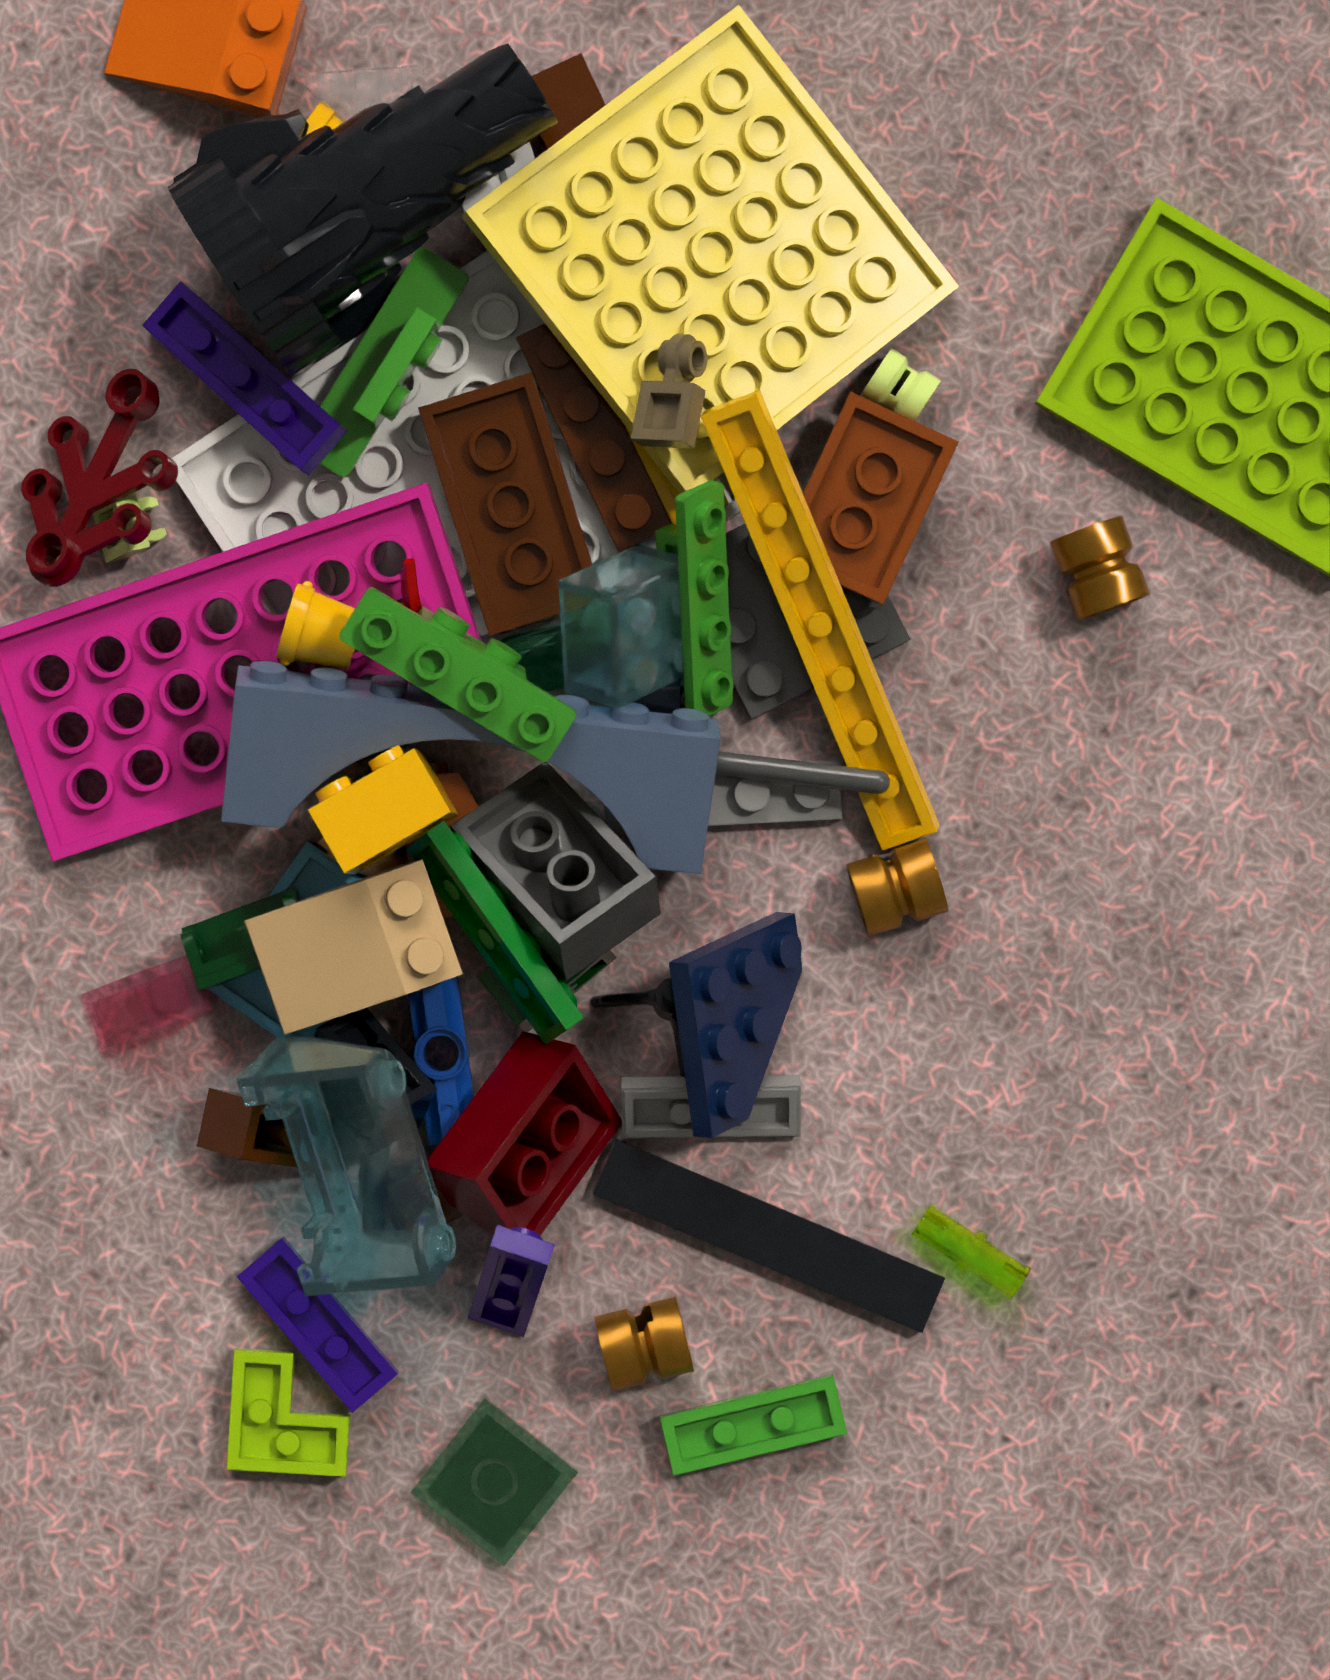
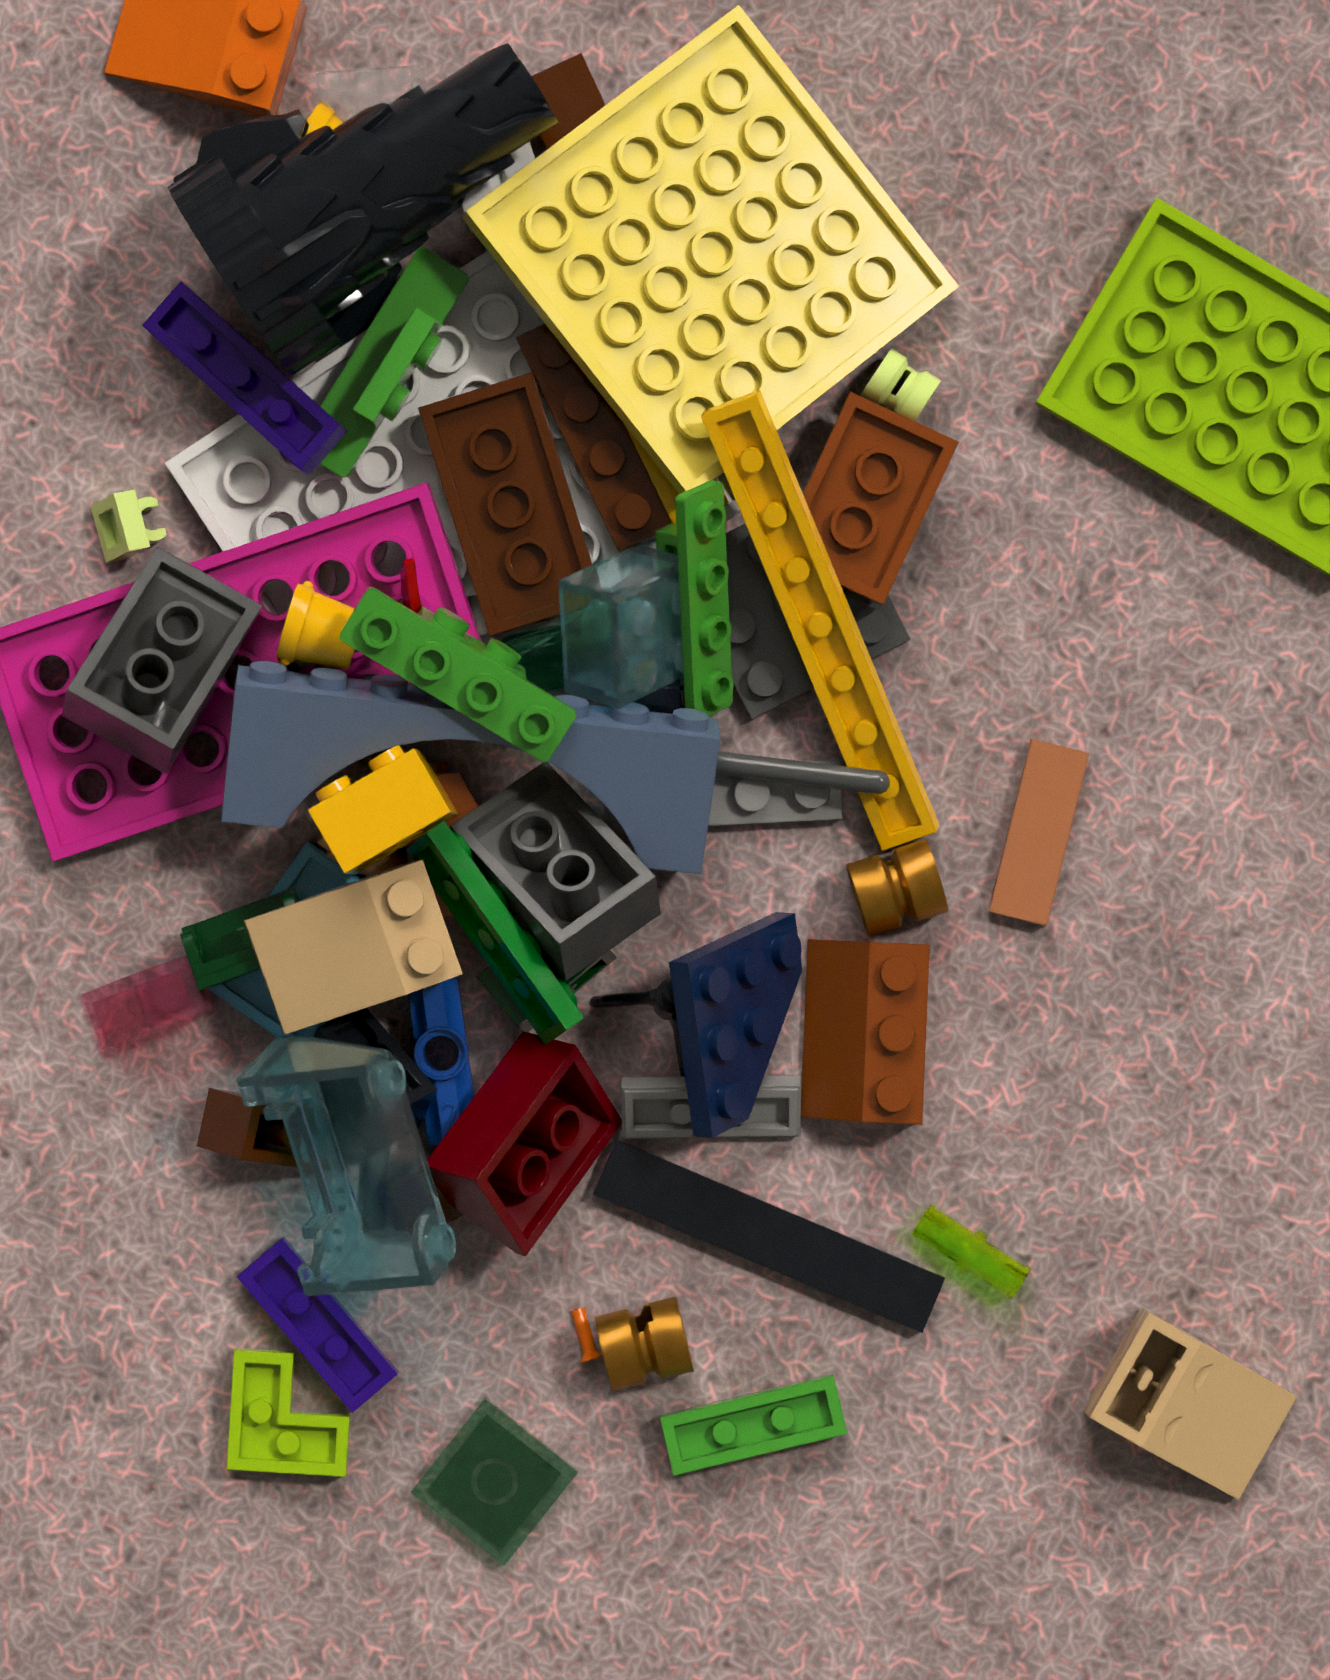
(94, 486): dark red plant -> none
(160, 660): none -> dark grey slope
(511, 1279): dark purple plate -> none
(585, 1335): none -> orange piece
(672, 408): dark tan plate -> none
(865, 1031): none -> dark orange slope
(1038, 832): none -> nougat tile
(1099, 568): pearl gold wheel -> none
(1189, 1403): none -> tan slope

